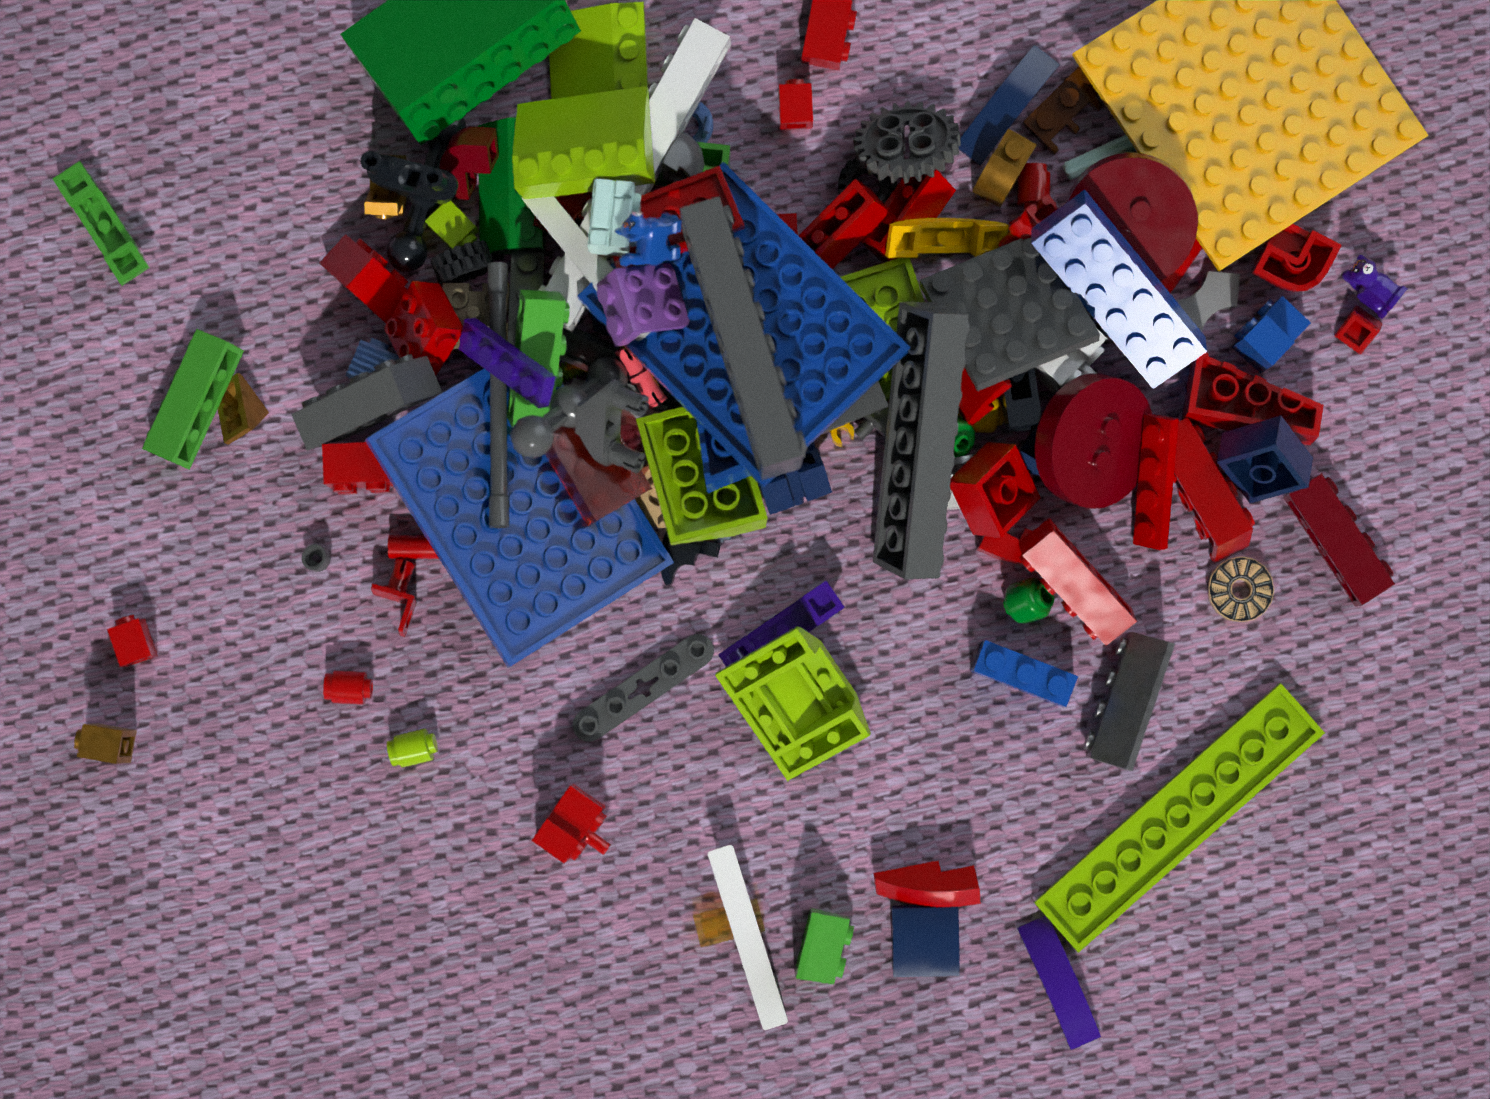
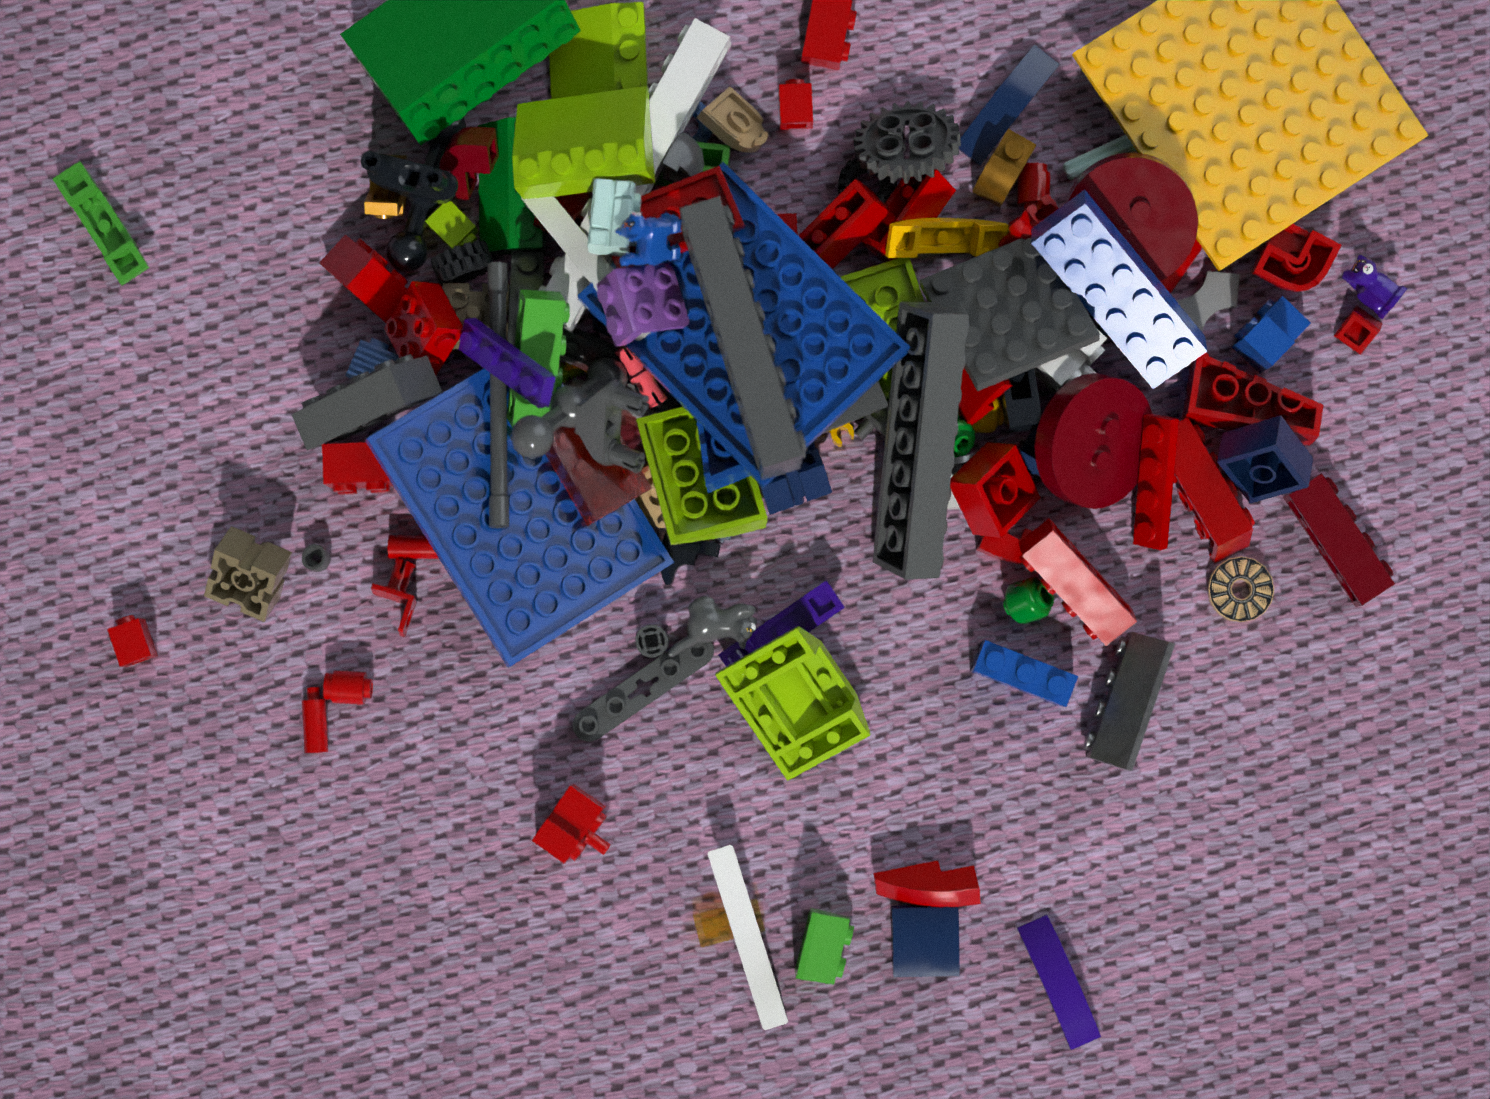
(105, 743): pearl gold brick -> none
(192, 399): bright green brick -> none
(239, 409): pearl gold slope -> none
(247, 573): none -> dark tan brick
(314, 722): none -> red cylinder
(412, 748): lime brick -> none
(656, 643): none -> dark grey wheel
(711, 623): none -> dark grey animal
(734, 122): none -> tan tile
(1061, 108): reddish brown hinge -> none
(1178, 817): lime plate -> none

